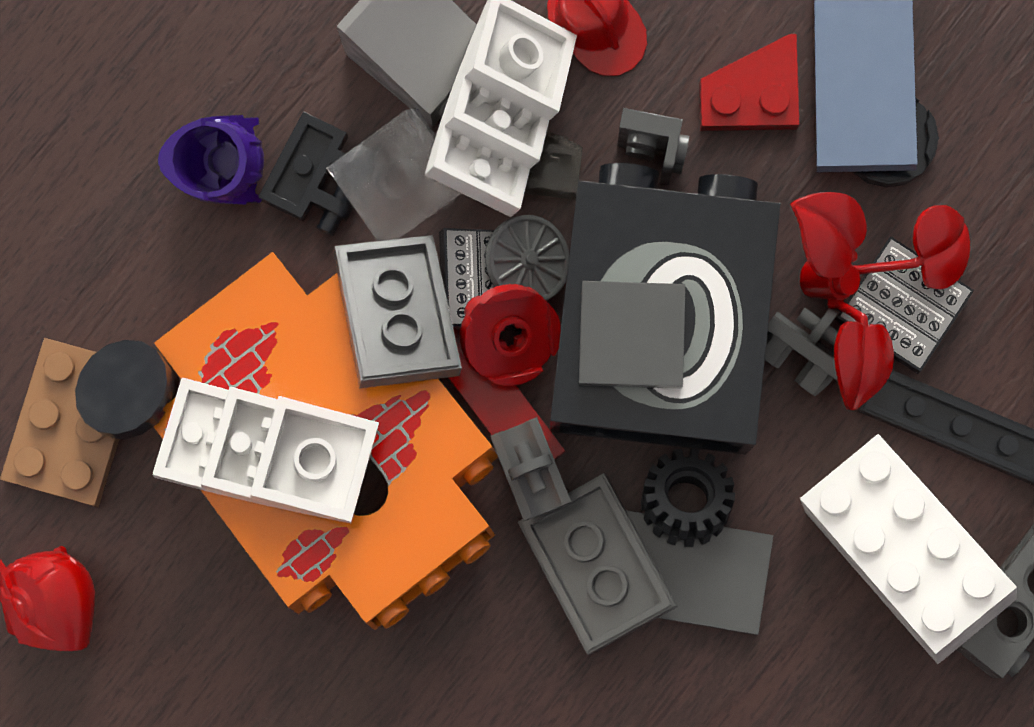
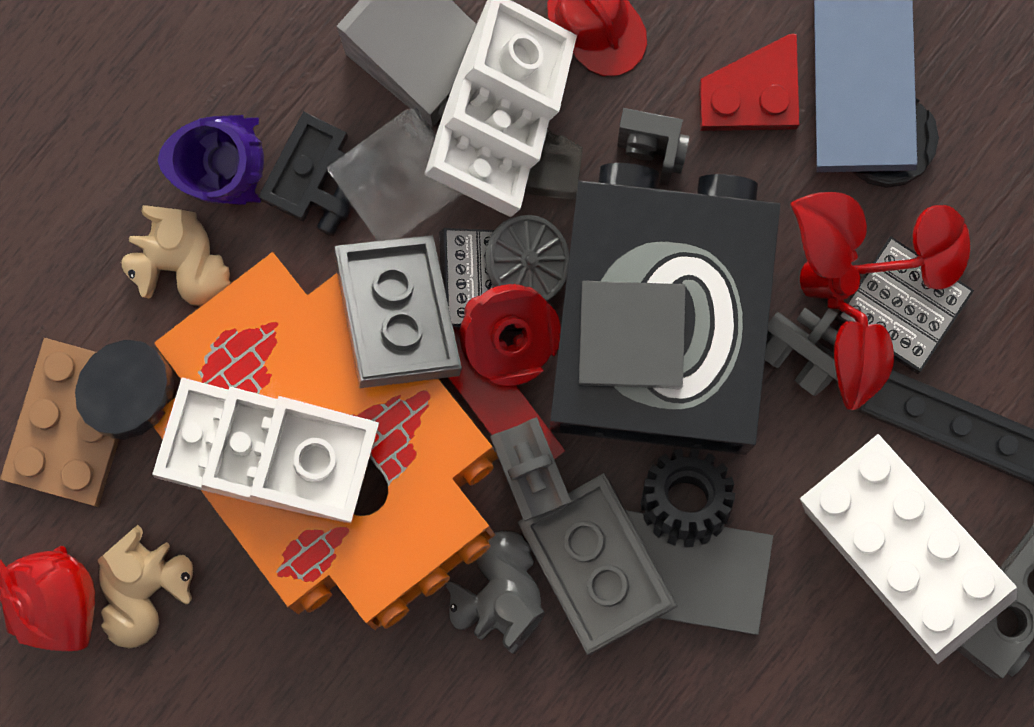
(129, 578): none -> tan animal
(180, 246): none -> tan animal
(508, 600): none -> dark grey animal

